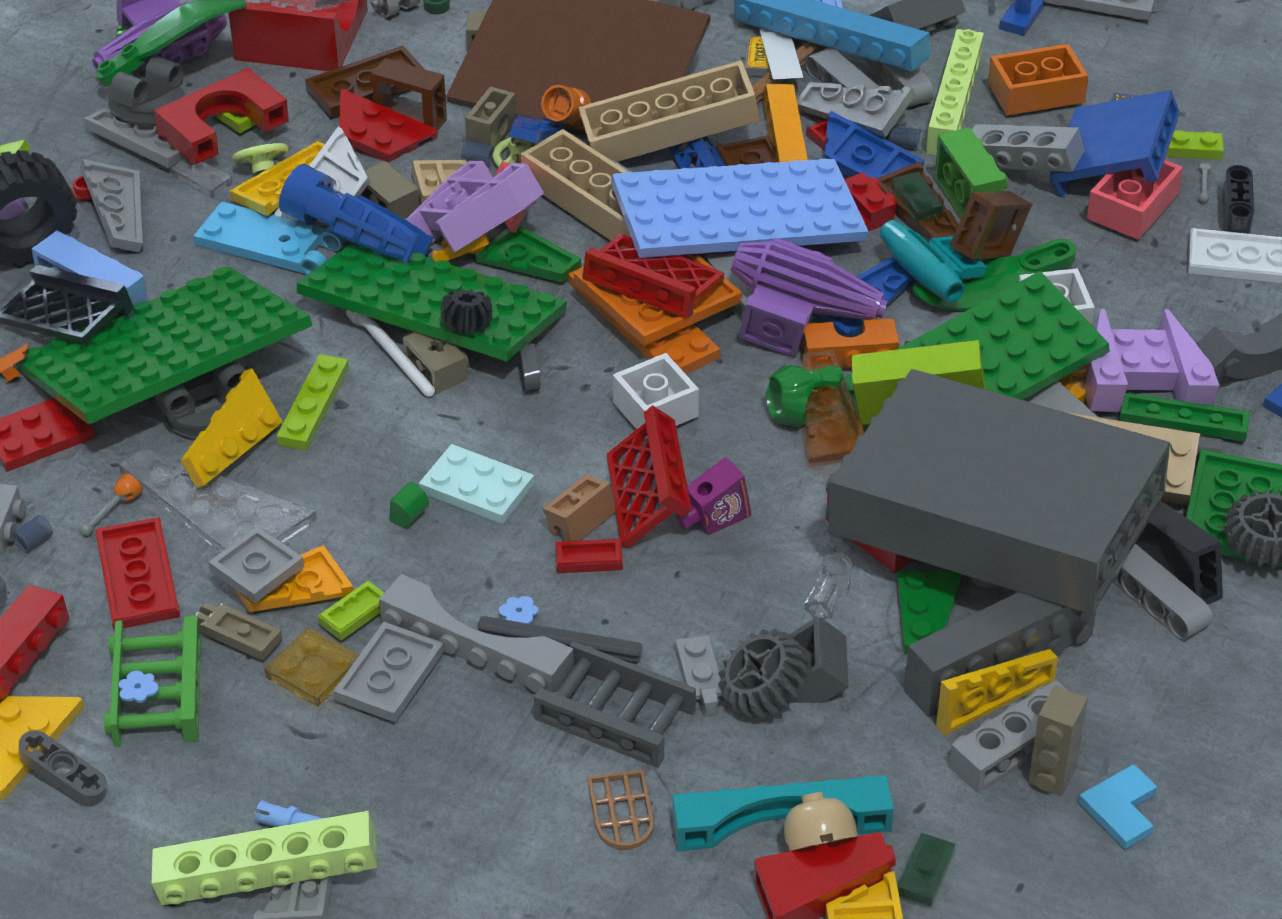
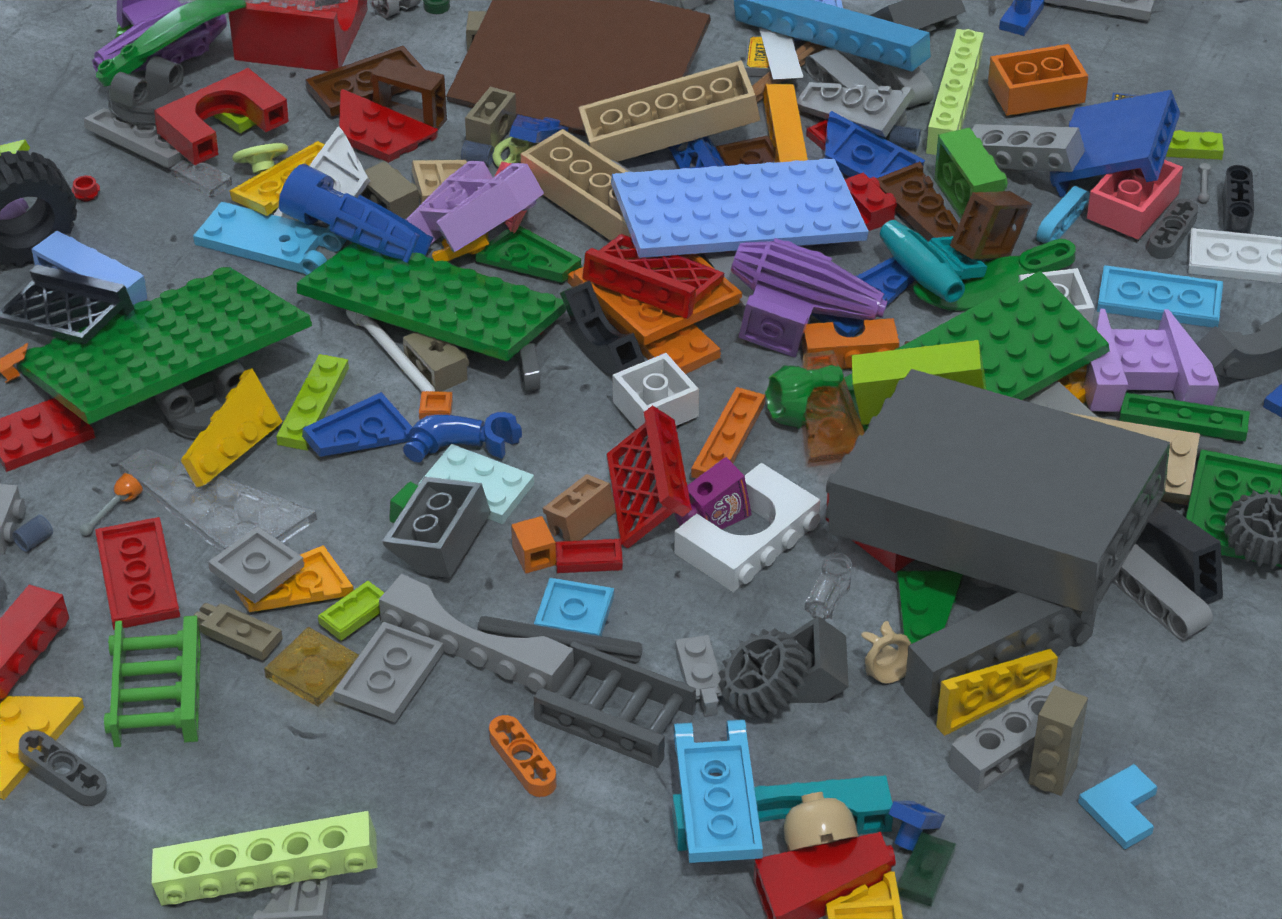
(117, 201): light grey wing -> none
(138, 687): light blue plant -> none
(281, 816): light blue pin -> none
(358, 427): none -> blue wing
(435, 403): none -> orange tile
(438, 525): none -> dark grey slope
(442, 430): none -> blue piece
(466, 311): black gear -> none
(519, 609): light blue plant -> none
(522, 768): none -> orange beam
(533, 544): none -> orange brick
(562, 104): orange wheel -> none
(575, 606): none -> medium azure tile
(595, 335): none -> black arch
(611, 800): medium nougat window -> none
(718, 809): none -> medium azure hinge
(730, 430): none -> orange plate
(737, 558): none -> white arch
(884, 661): none -> tan piece
(914, 819): none -> blue tile
(917, 196): clear green plate -> none
(1063, 215): none -> medium azure beam
(1149, 293): none -> medium azure tile
(1173, 237): none -> dark grey beam

